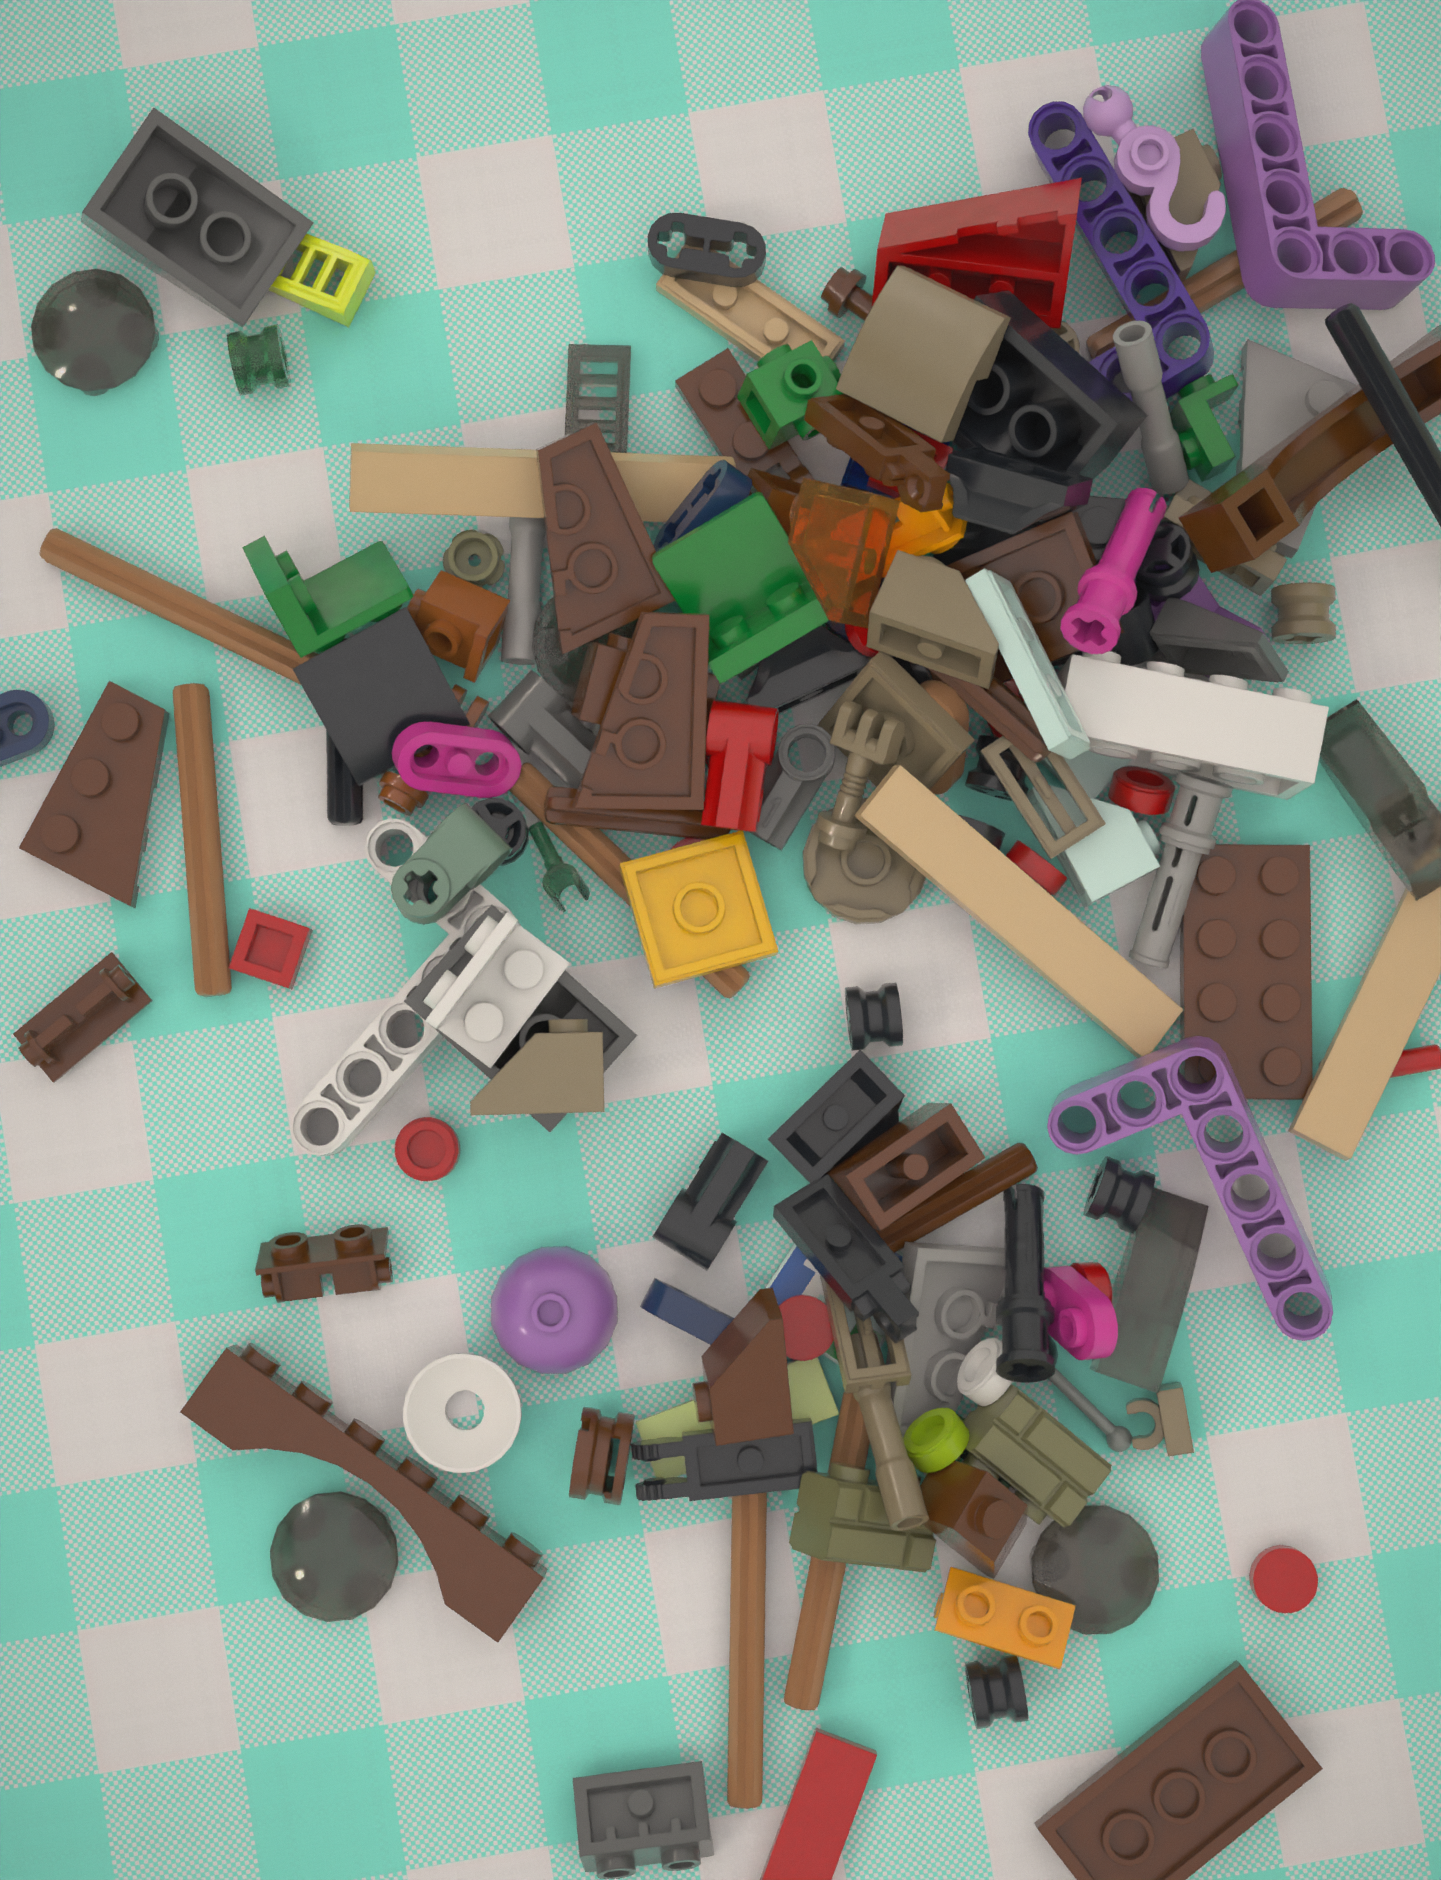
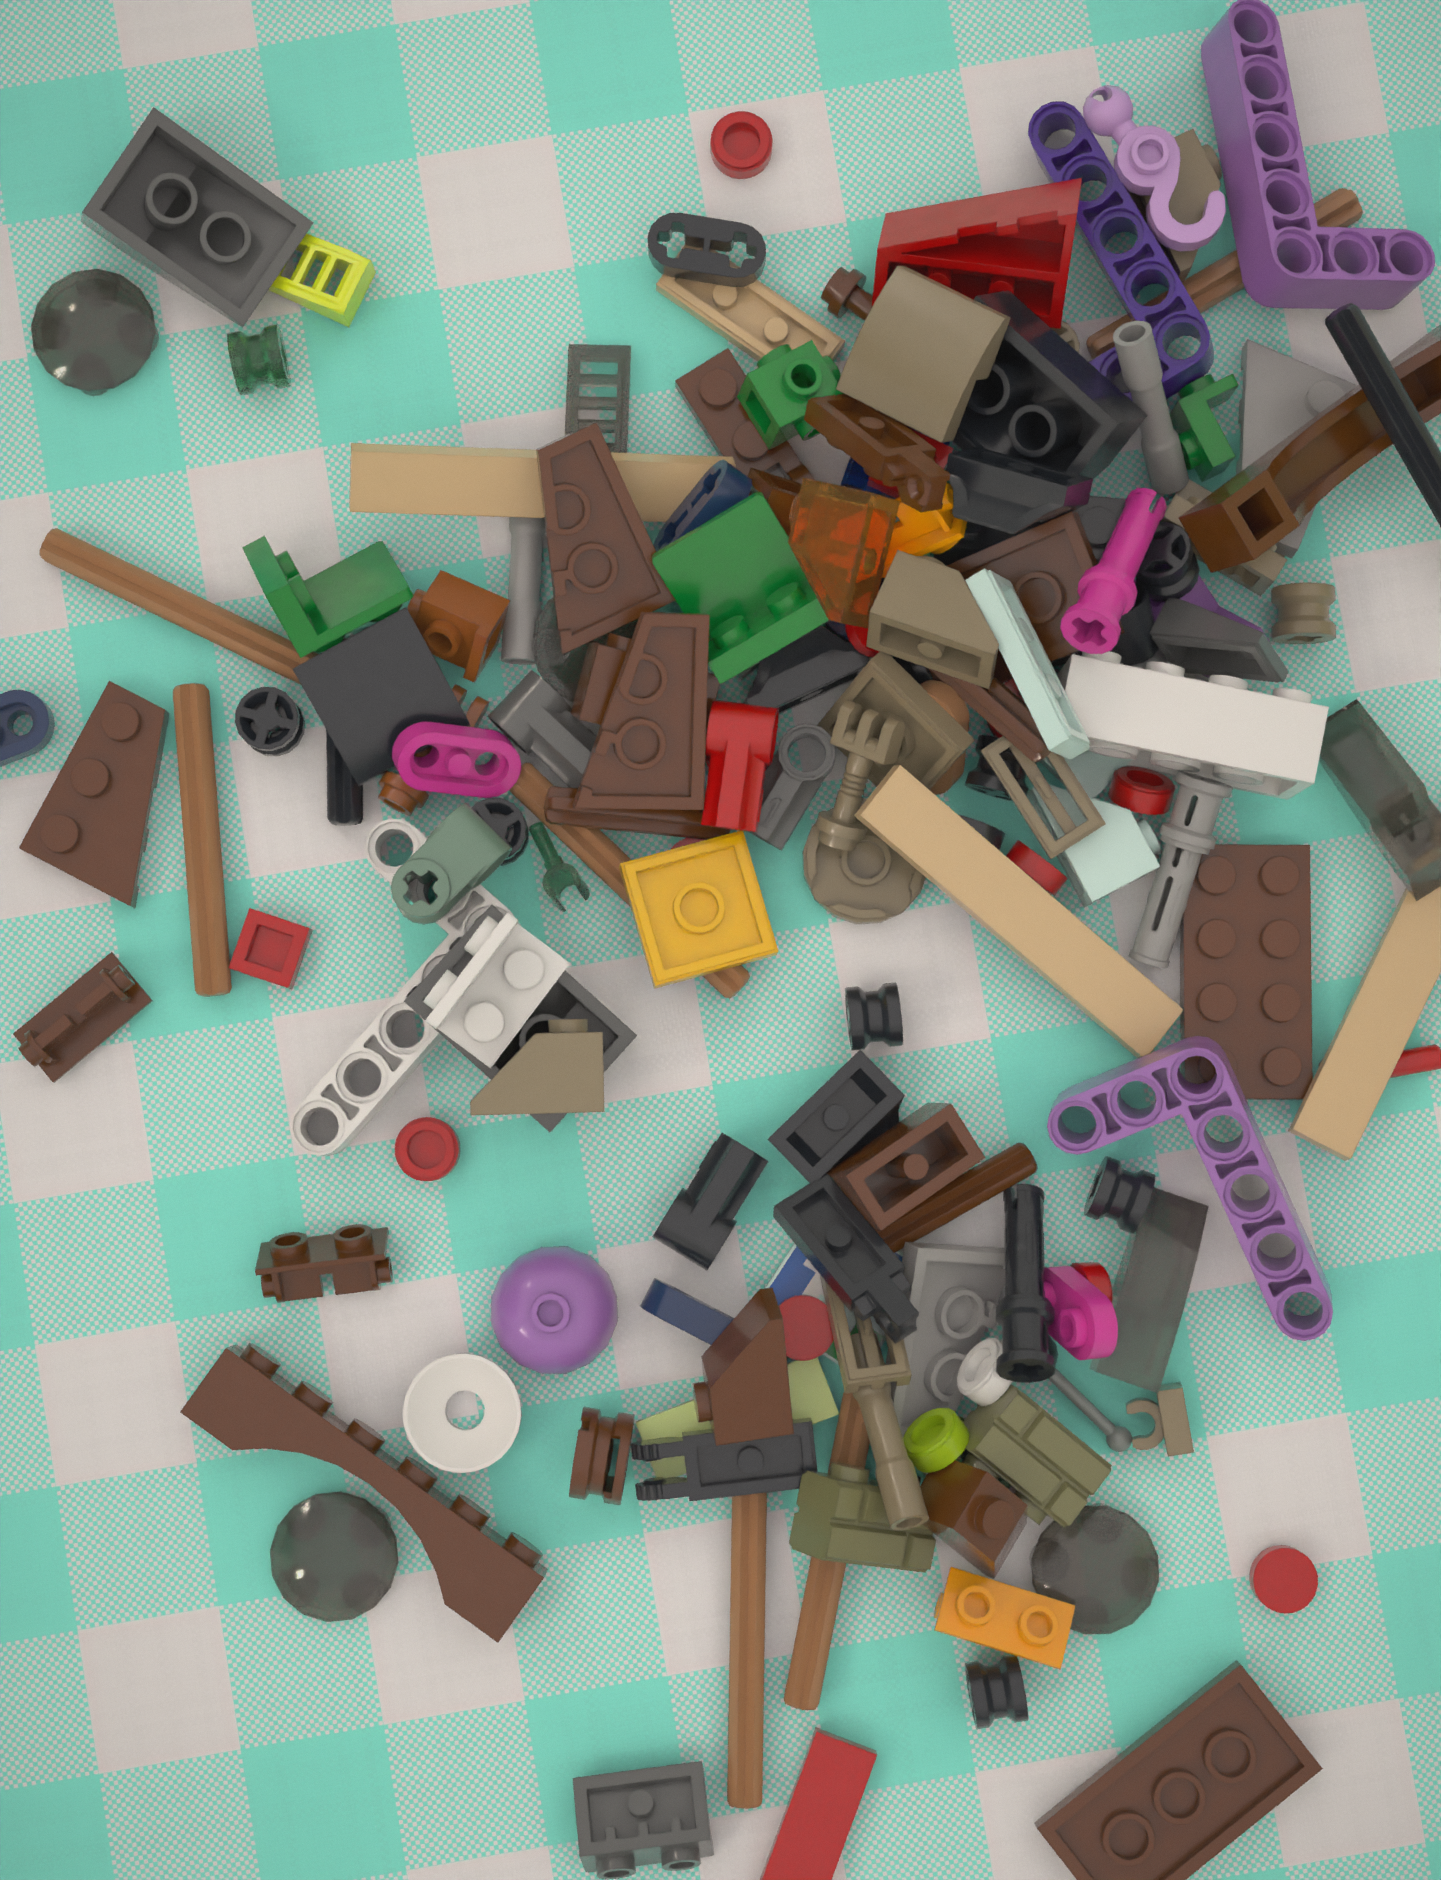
(258, 716): none -> black wheel
(475, 543): olive plate -> none
(741, 145): none -> red tile

